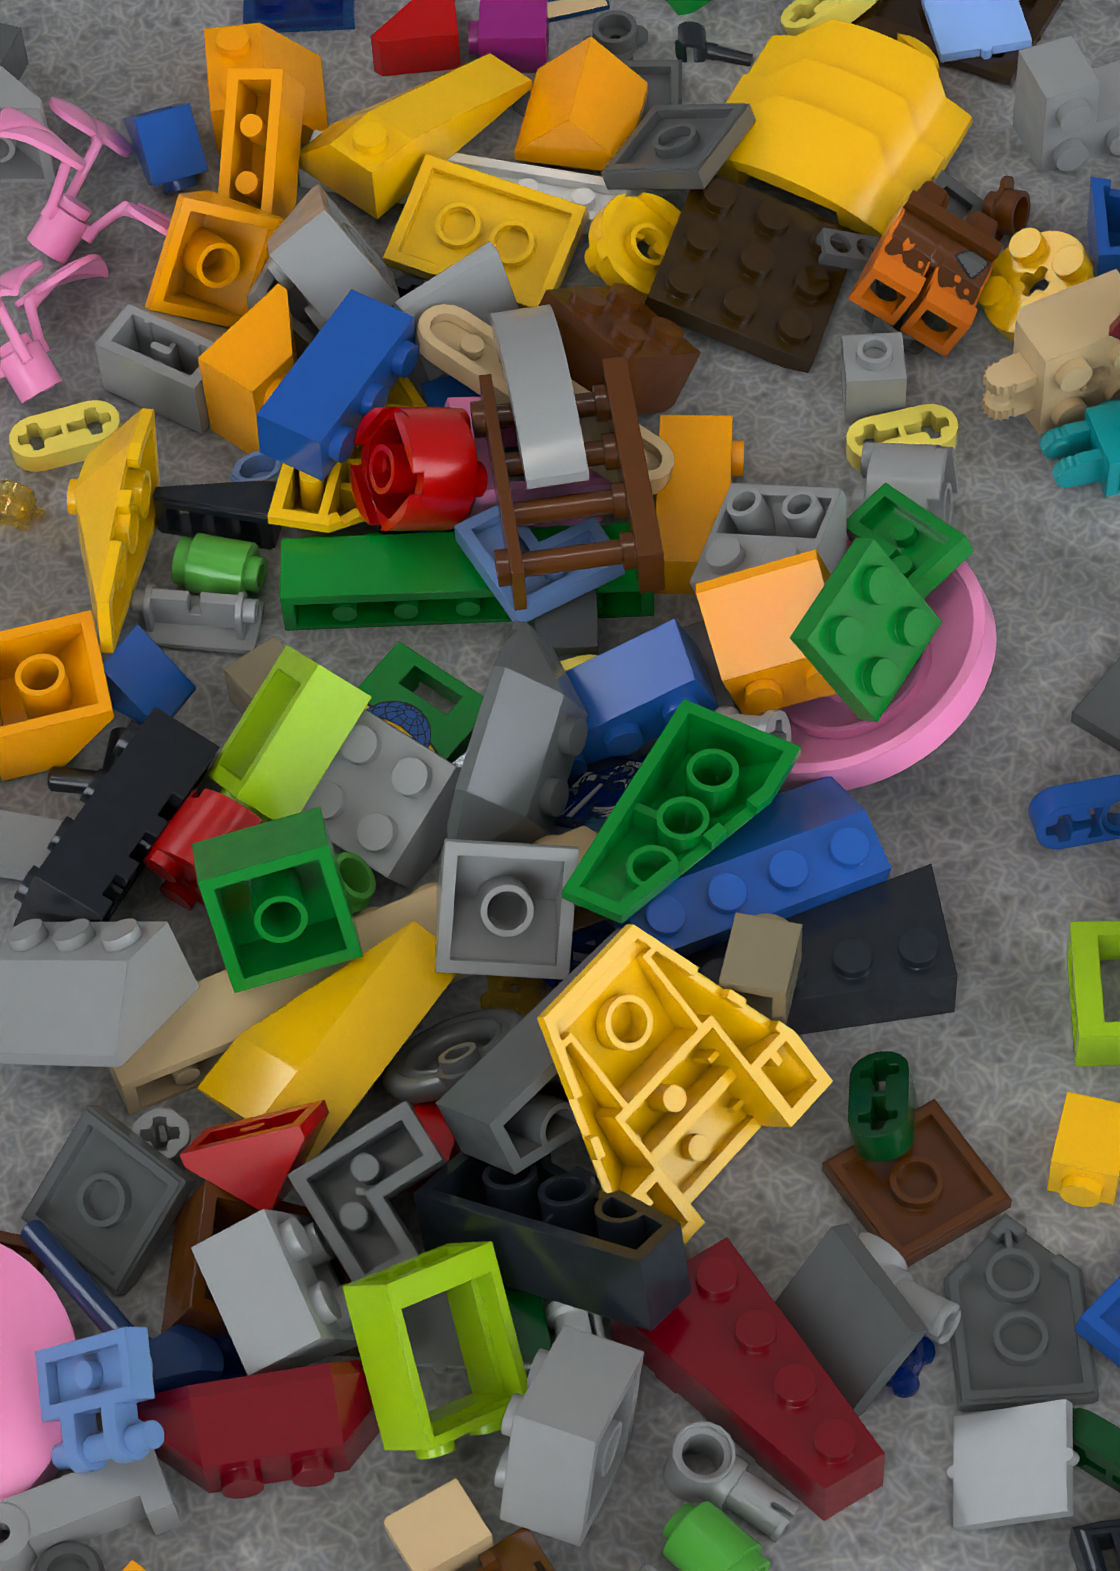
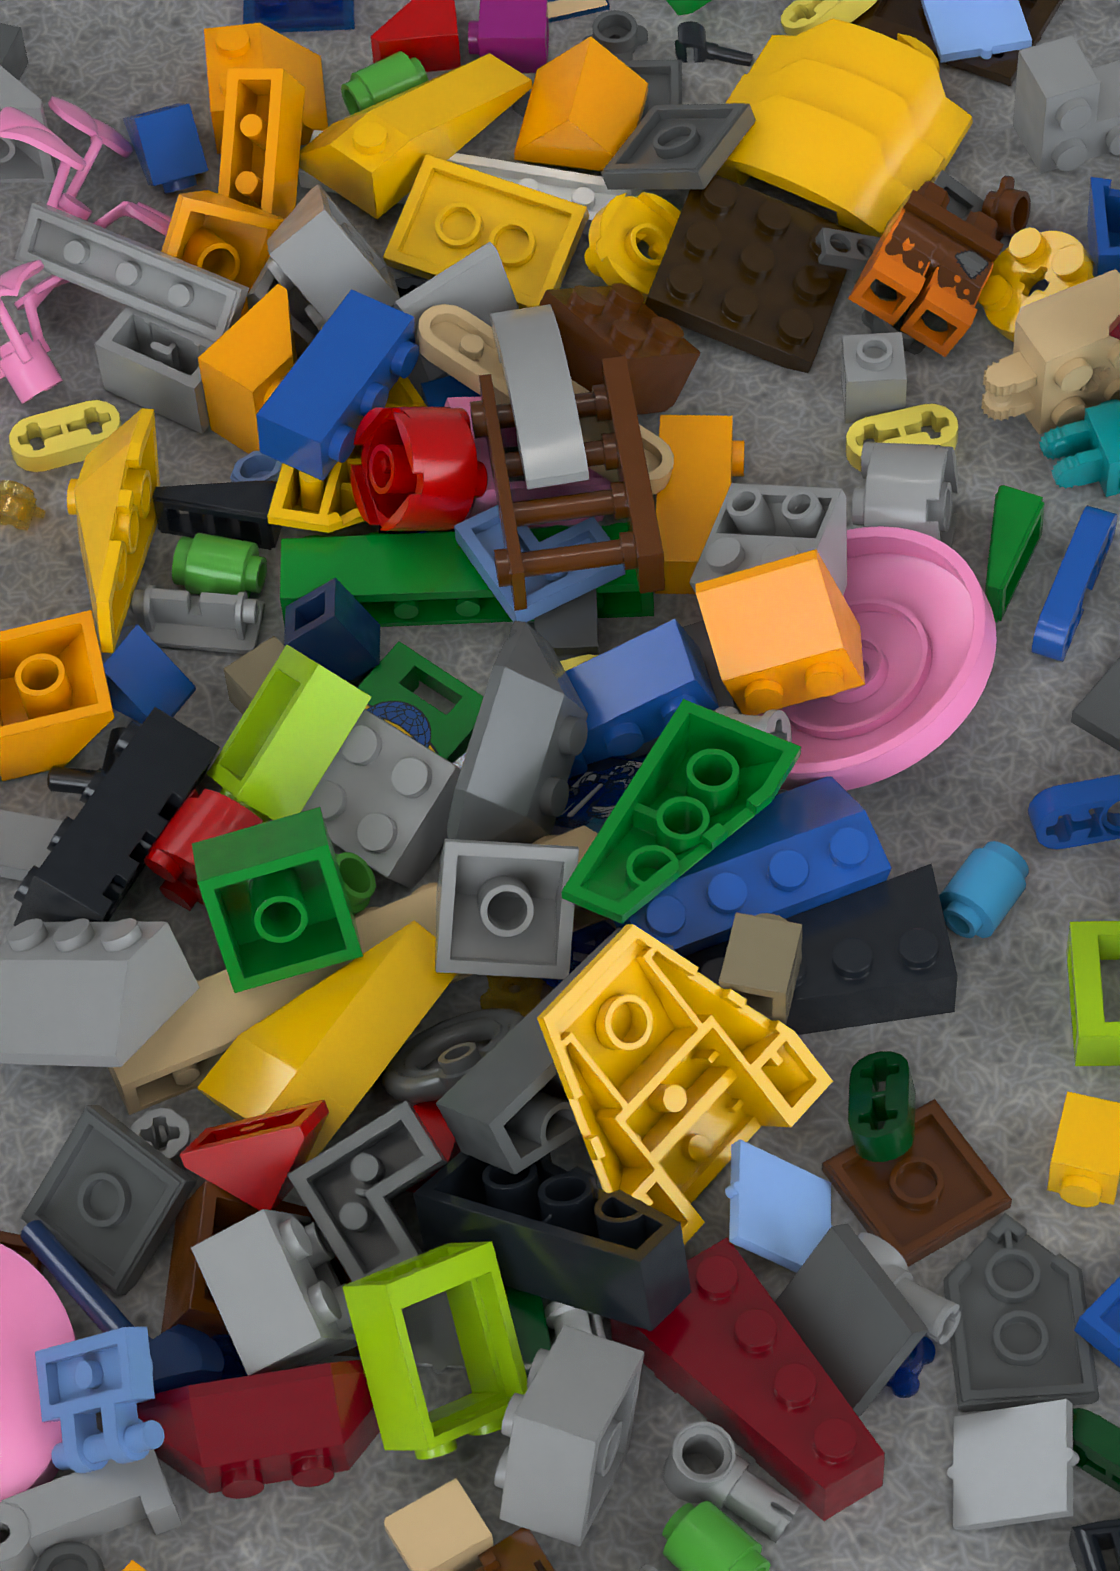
(131, 272): none -> light grey tile
(334, 631): none -> dark blue brick
(382, 81): none -> bright green brick
(776, 1206): none -> light blue piece
(866, 629): green plate -> none
(911, 537): green plate -> none
(984, 890): none -> dark azure brick
(1014, 536): none -> green slope
(1076, 573): none -> blue beam

